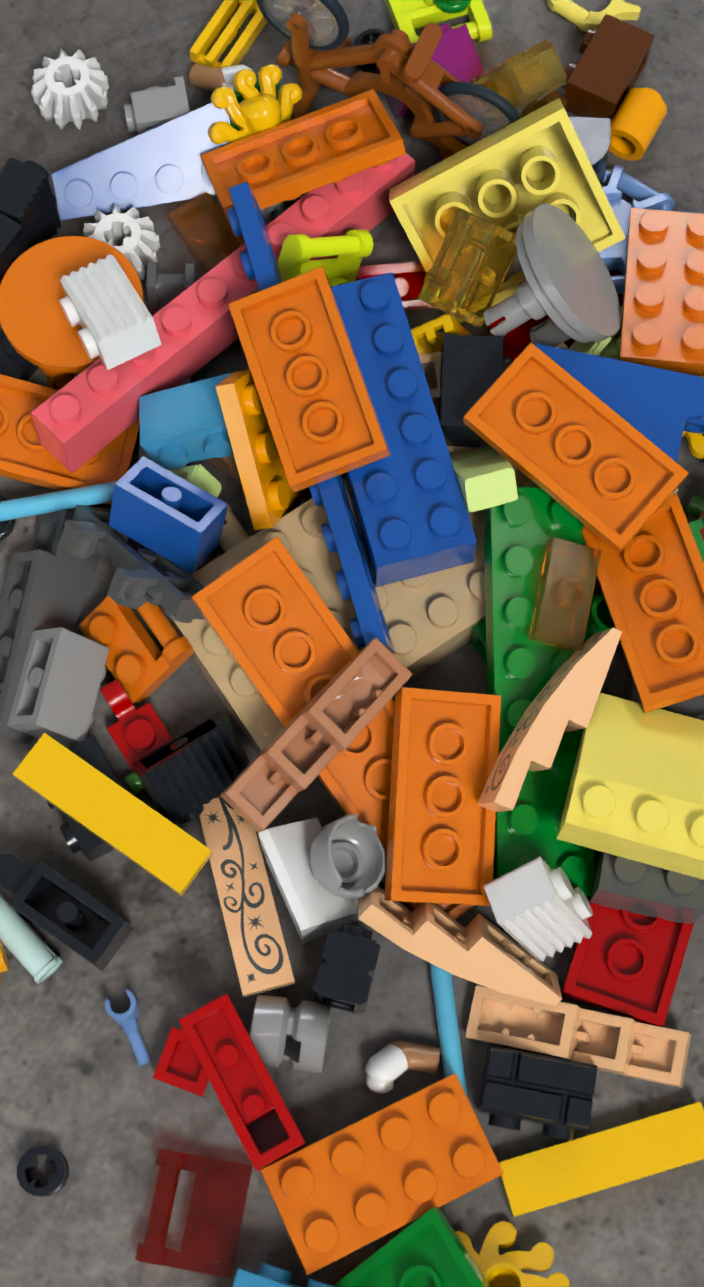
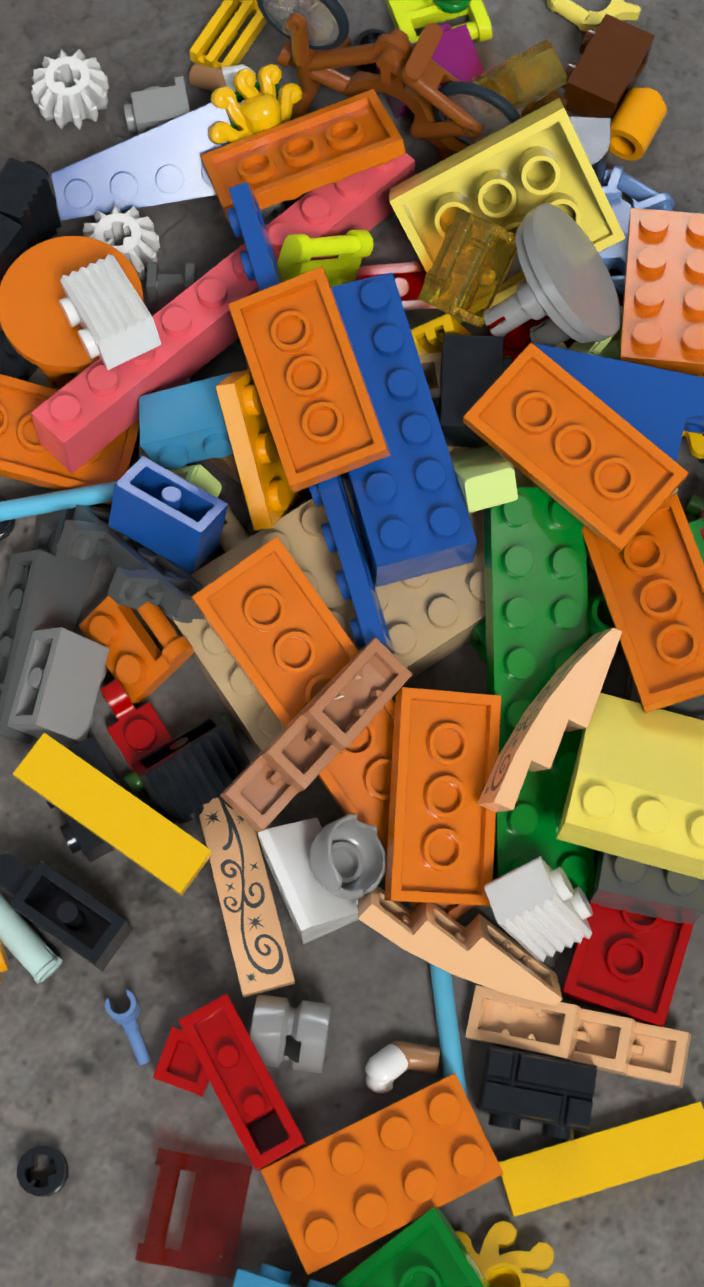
(205, 231): clear orange plate -> none
(347, 969): black brick -> none
(564, 594): clear orange plate -> none

